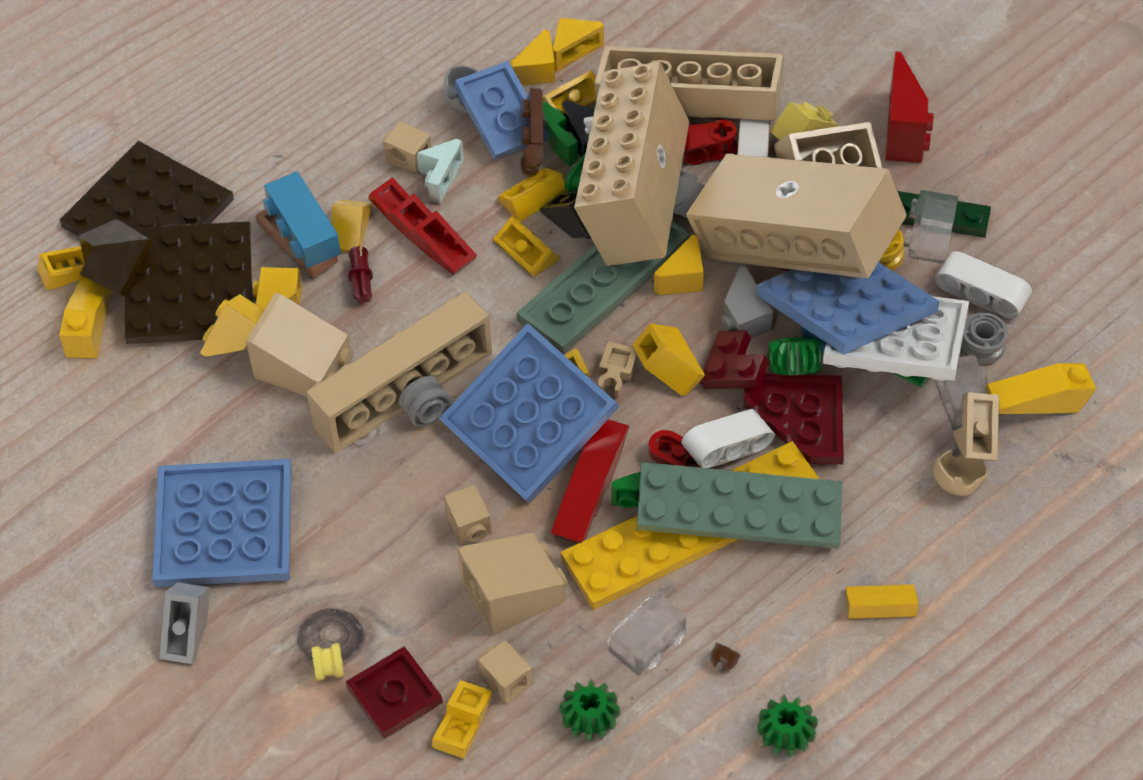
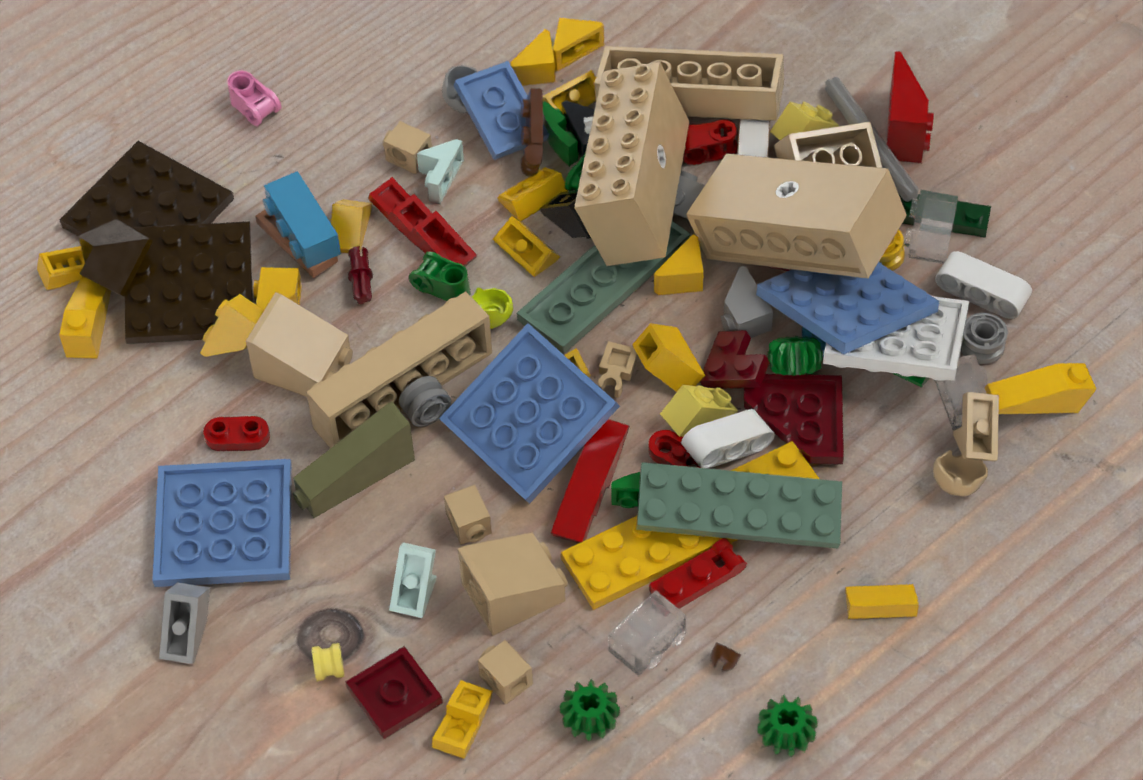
(236, 434): none -> red plate
(251, 97): none -> bright pink piece
(356, 461): none -> olive slope
(413, 580): none -> light aqua slope
(440, 277): none -> green piece
(495, 304): none -> neon yellow hair
(696, 406): none -> light yellow slope
(699, 574): none -> red plate
(854, 115): none -> light grey axle

